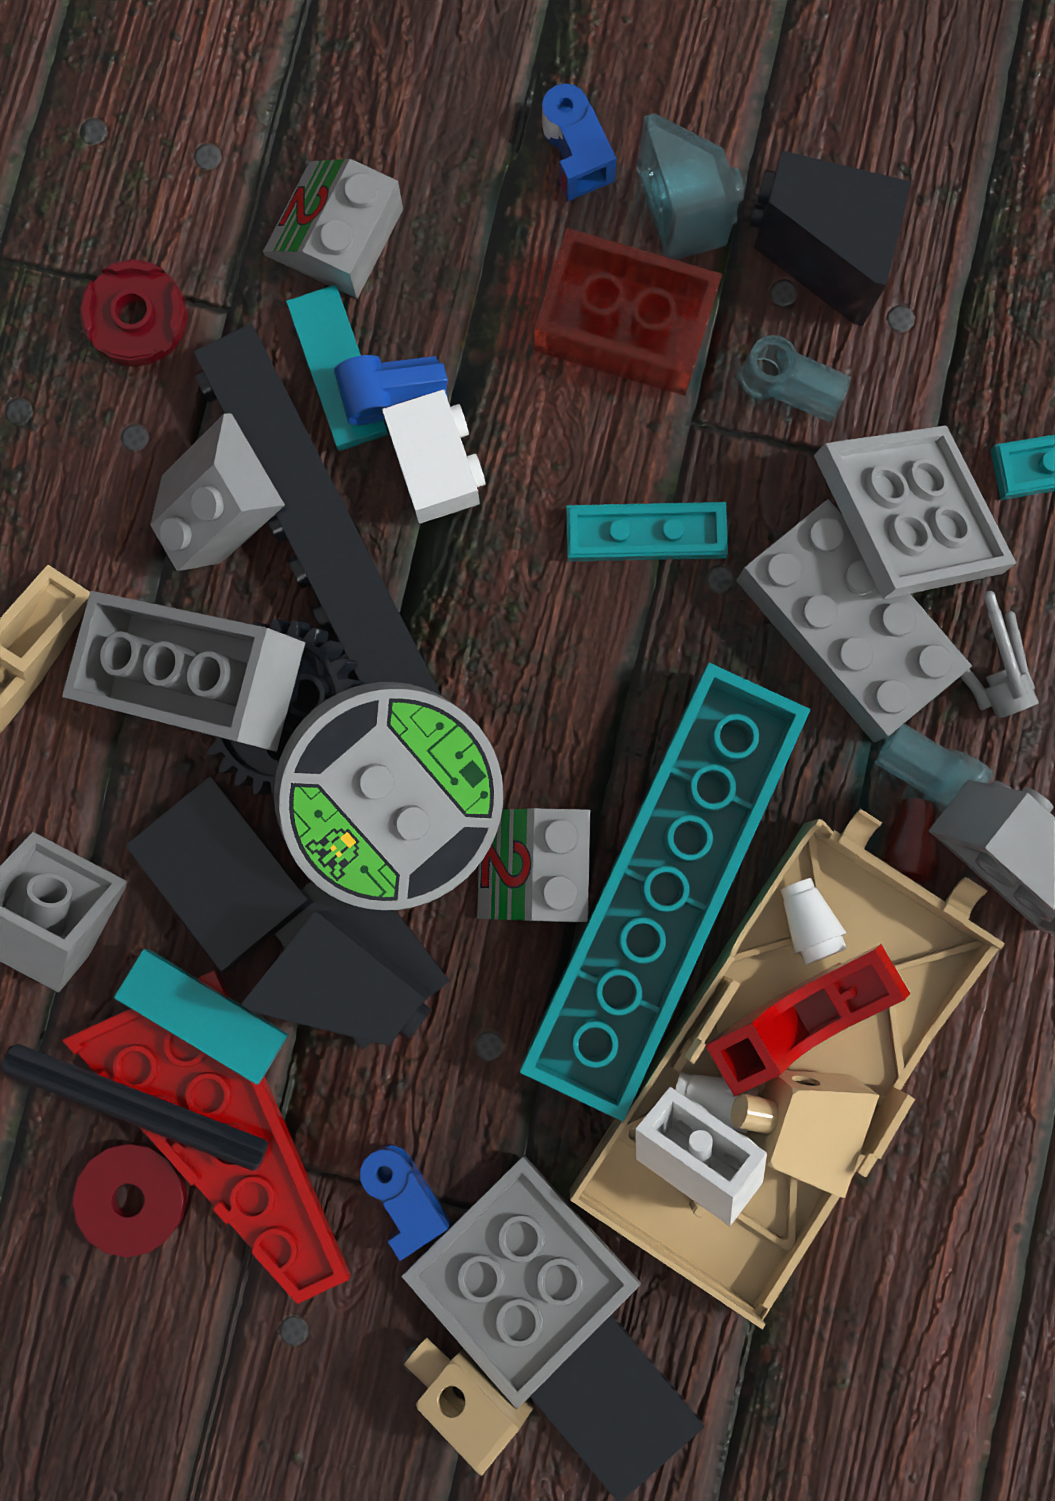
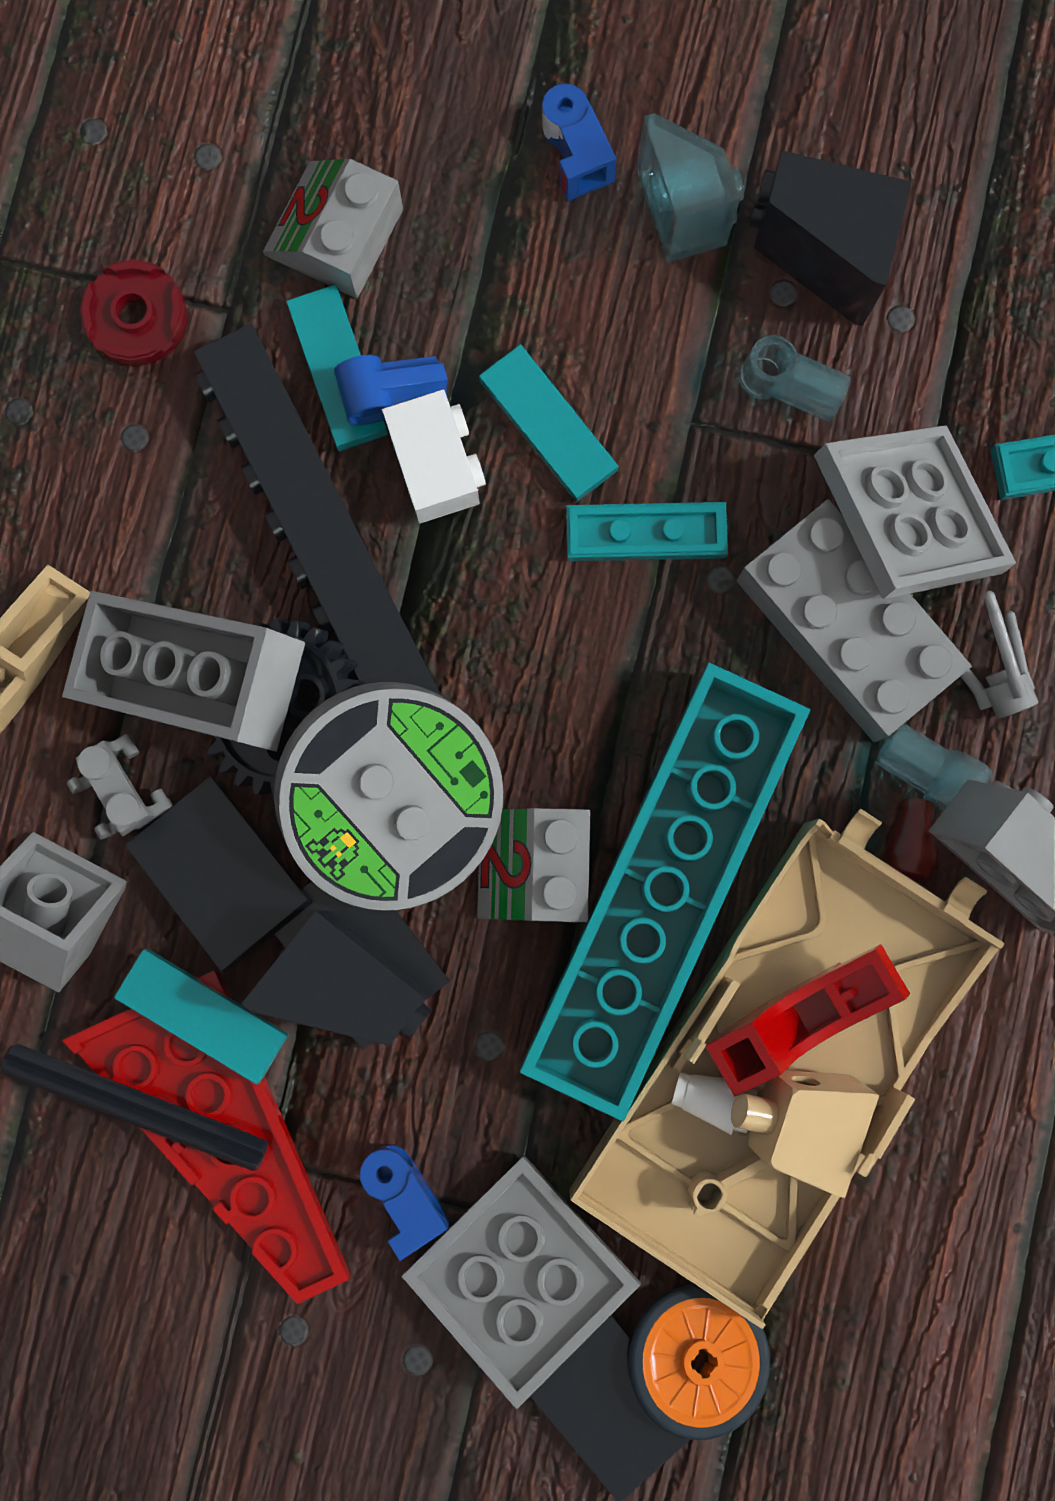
(106, 1222): dark red tile -> none
(114, 789): none -> light grey piece
(213, 498): light grey slope -> none
(474, 1425): tan torso -> none
(548, 423): none -> teal tile
(625, 311): clear red brick -> none
(700, 1155): white brick -> none
(728, 1384): none -> orange wheel
(811, 922): white cone -> none

